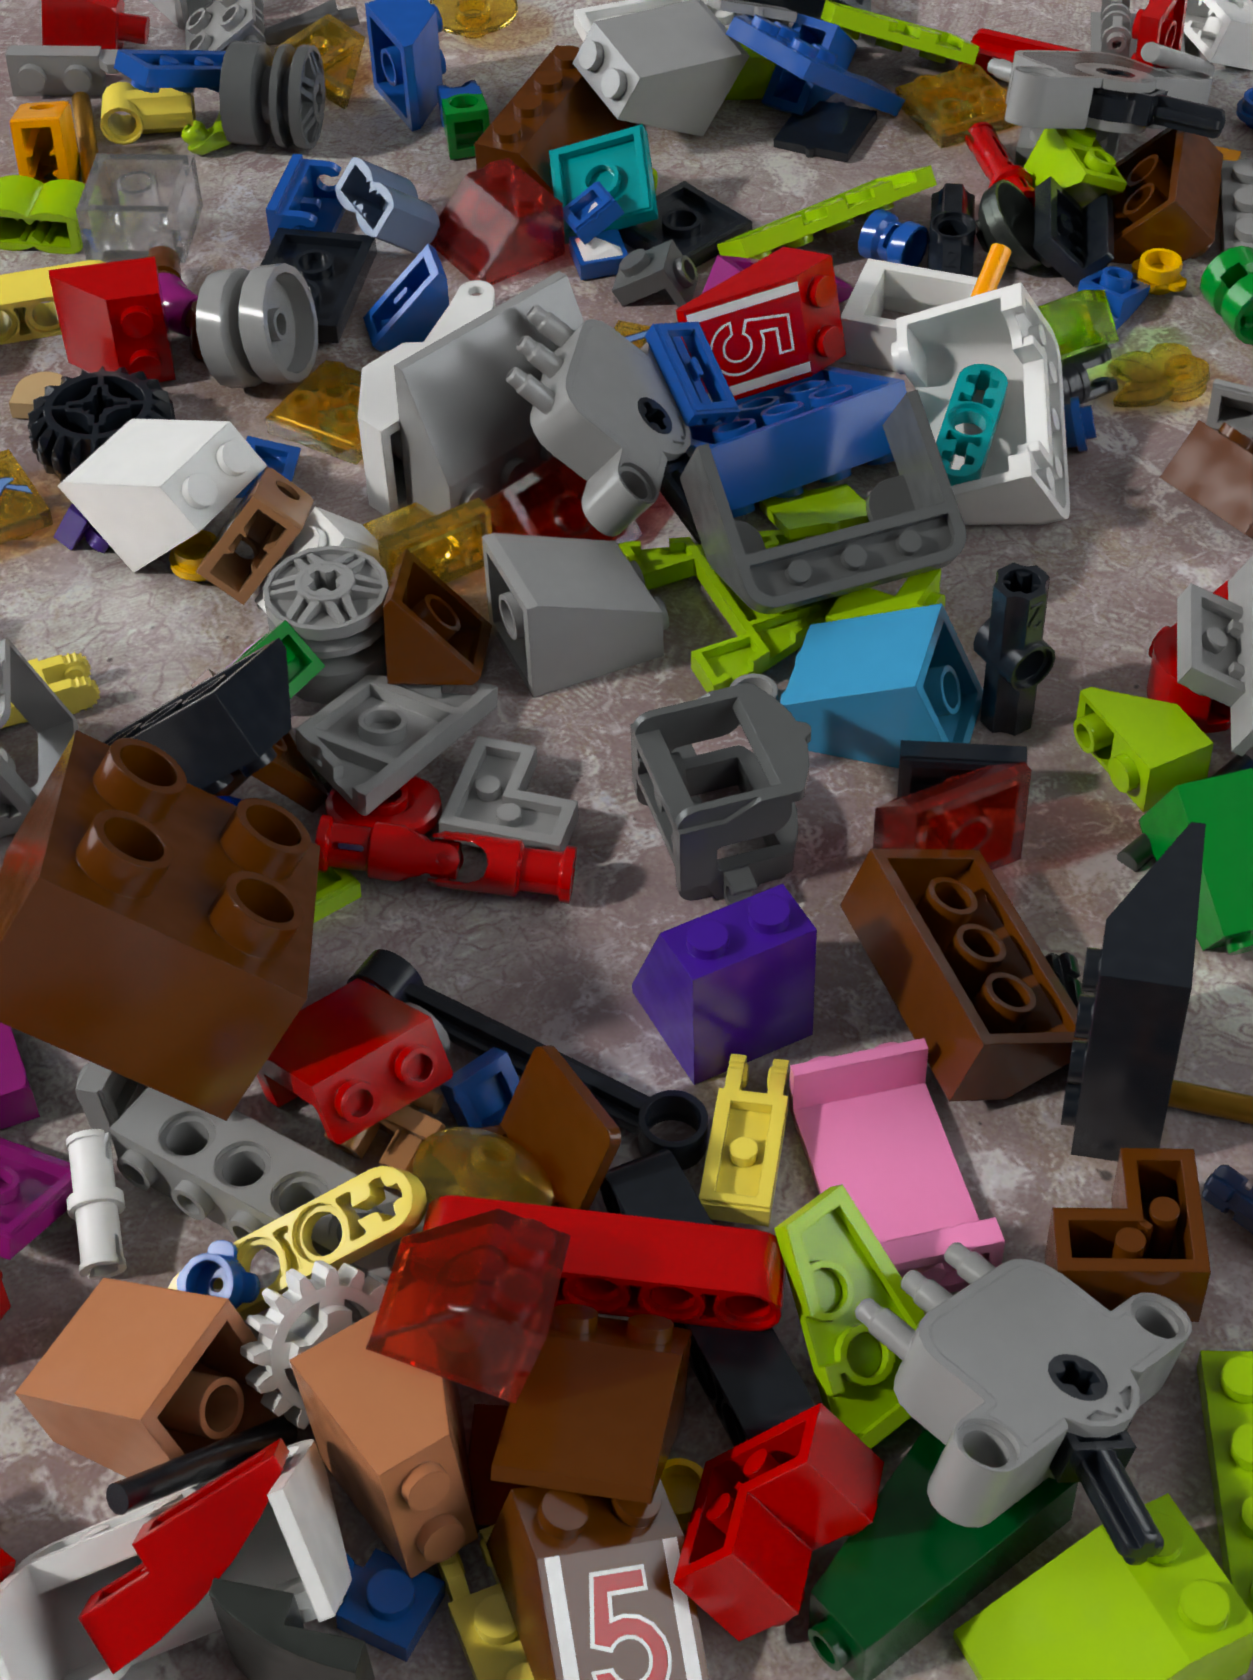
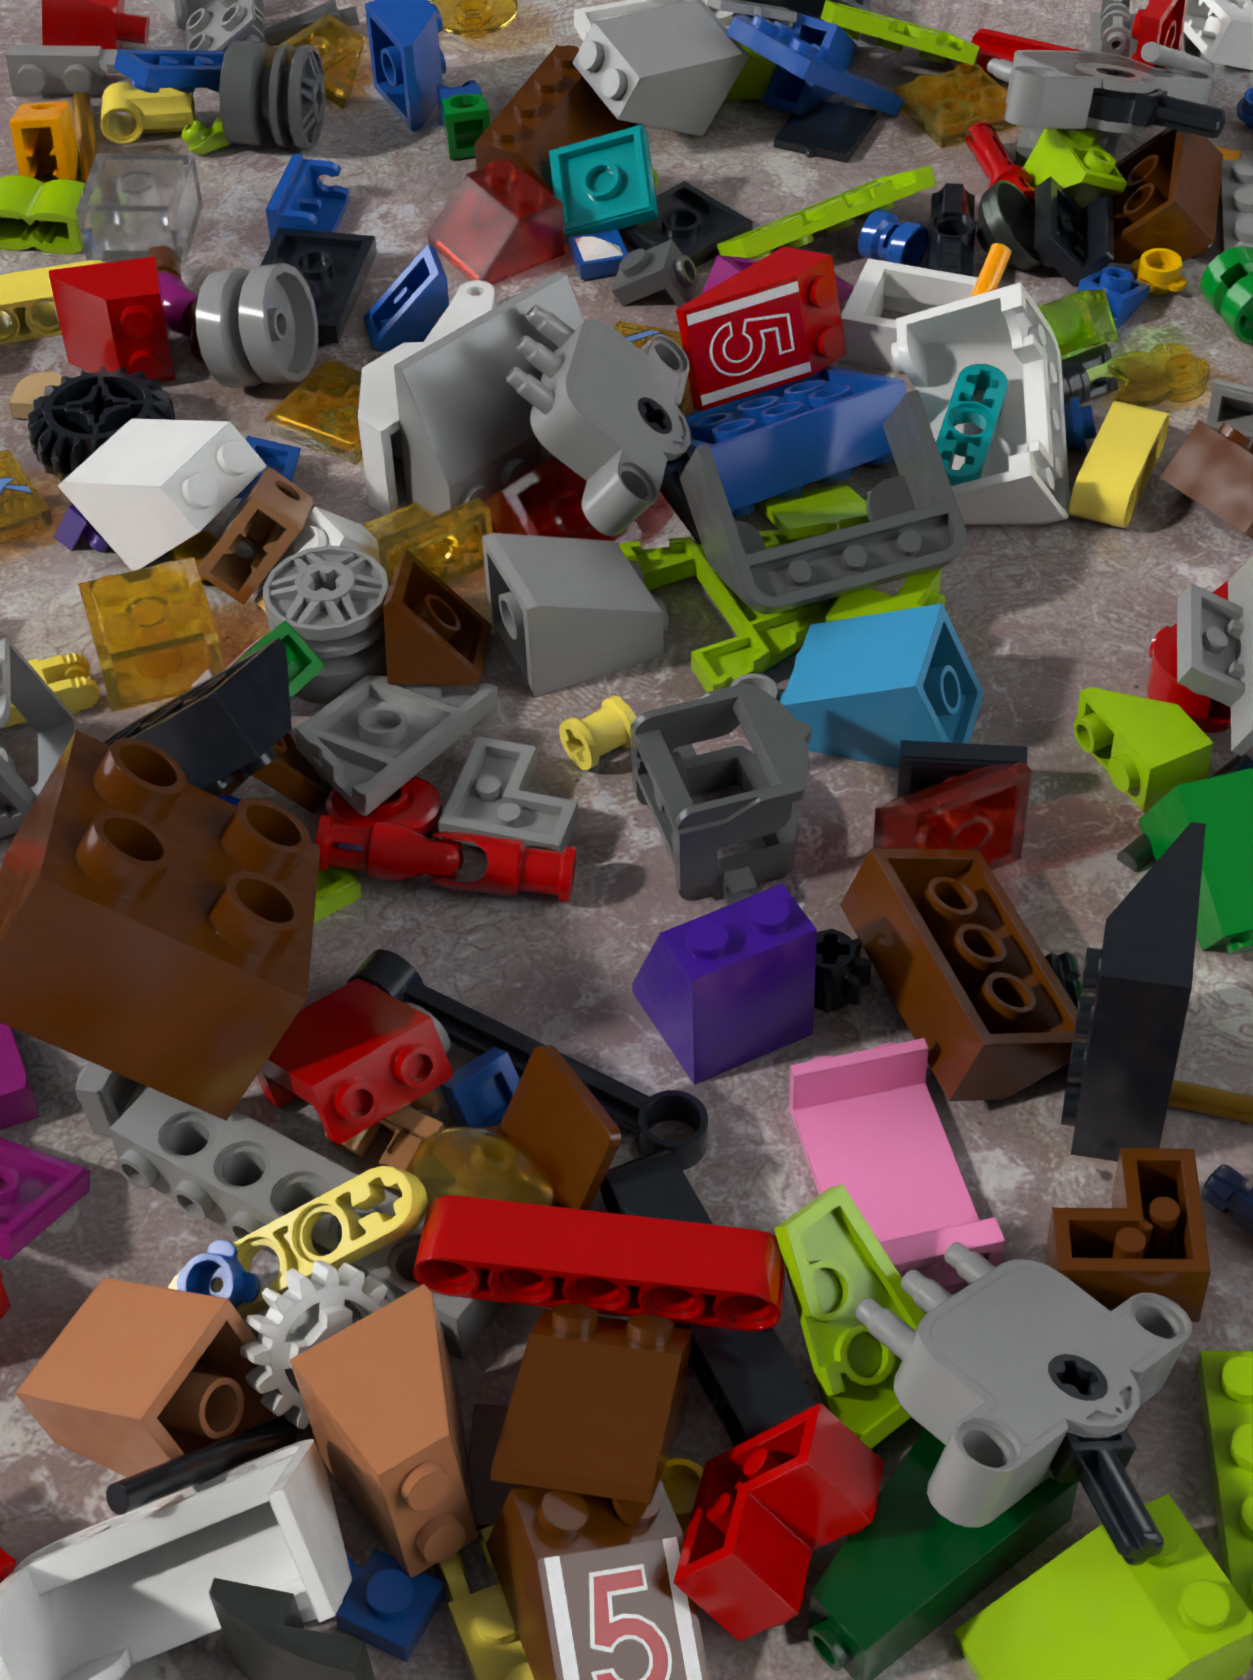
(95, 1204): white pin -> none
(151, 632): none -> clear yellow brick
(180, 1559): red slope -> none
(387, 206): sand blue brick -> none
(472, 1300): clear red slope -> none
(591, 212): blue tile -> none
(597, 733): none -> light yellow bush
(684, 373): blue tile -> none
(745, 1146): light yellow hinge -> none
(839, 970): none -> black gear
(1014, 648): black piece -> none
(1119, 464): none -> light yellow beam

